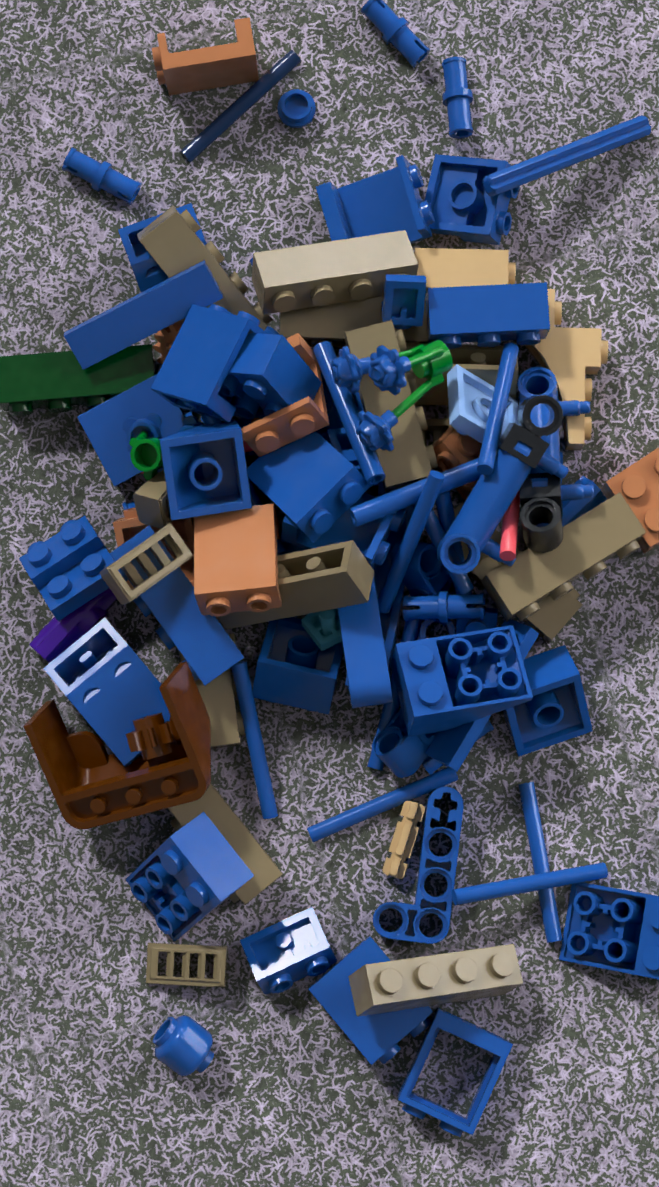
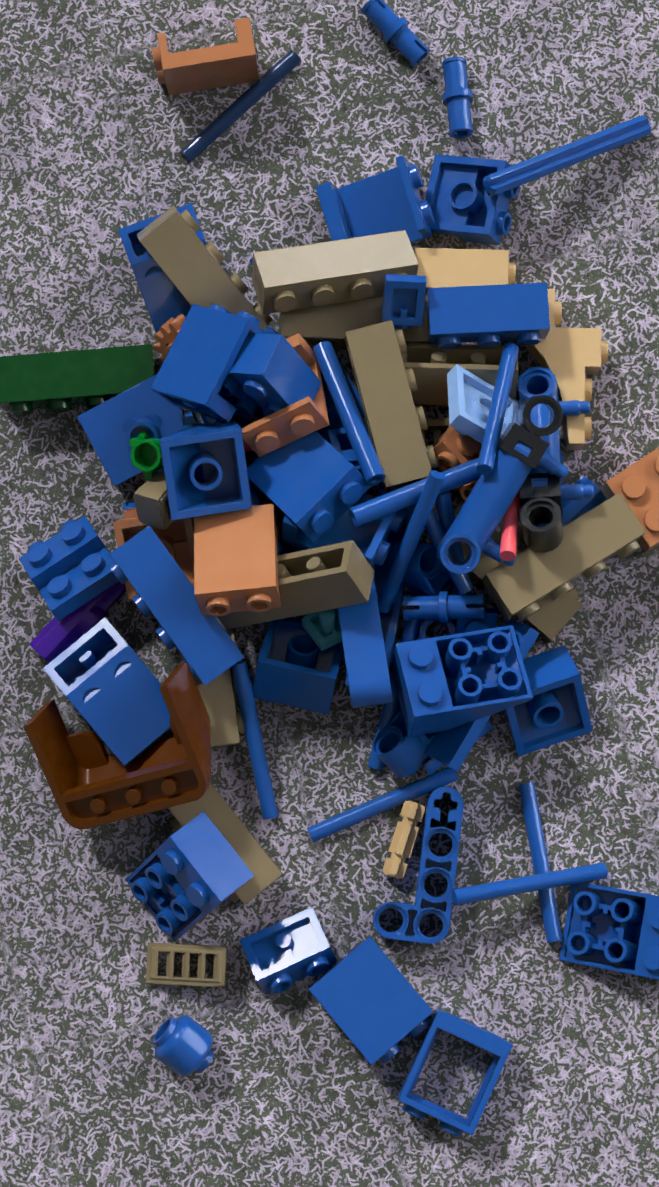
(101, 176): blue pin -> none
(119, 585): dark tan slope -> none
(142, 315): blue tile -> none
(152, 736): reddish brown gear -> none
(296, 108): blue plate -> none
(388, 372): blue plant -> none
(435, 979): brick -> none

